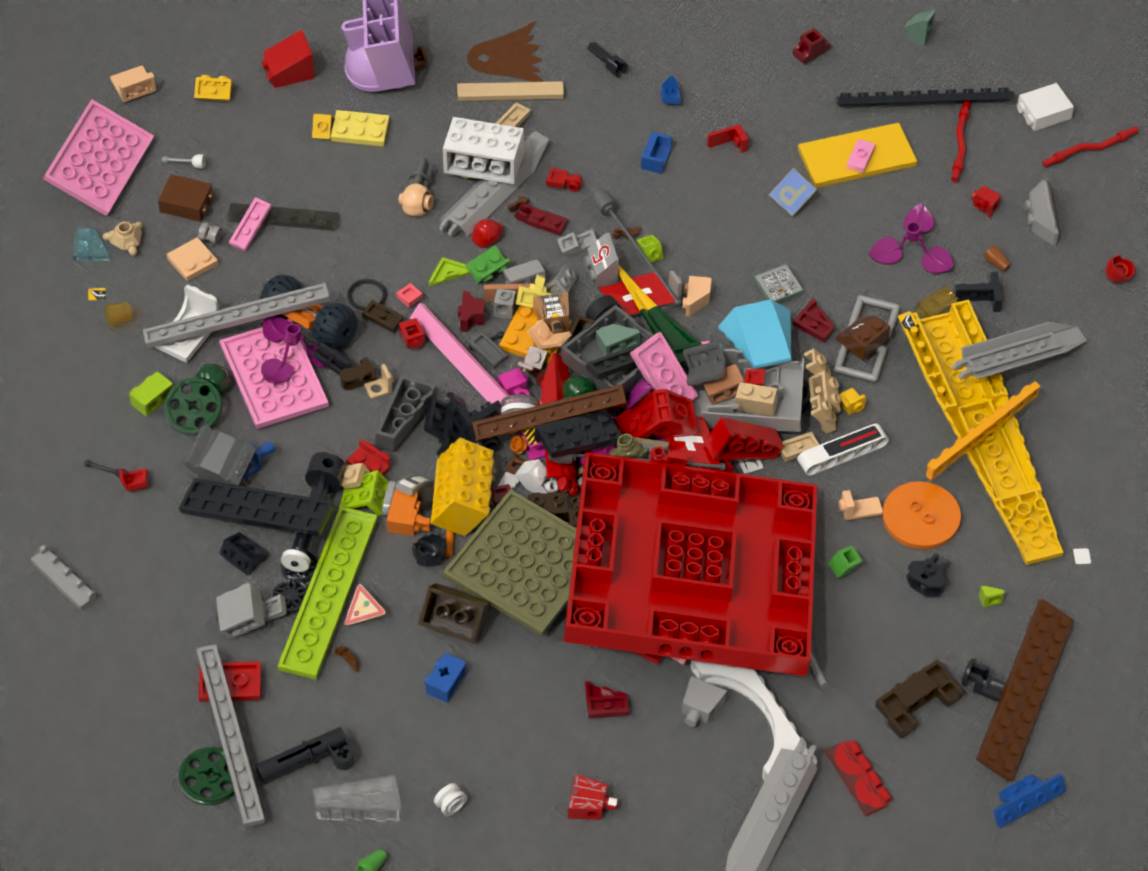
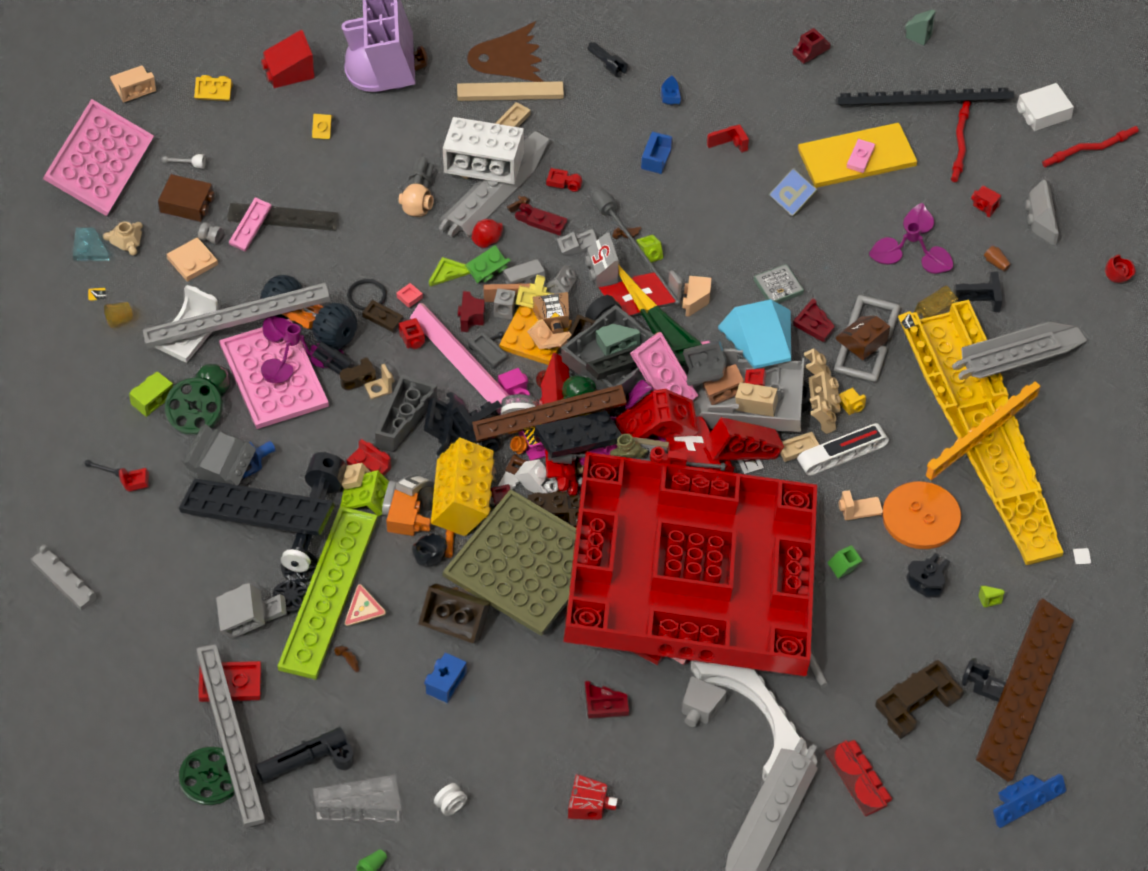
(242, 552): black bracket -> none
(360, 128): light yellow plate -> none
(534, 360): bracket -> none

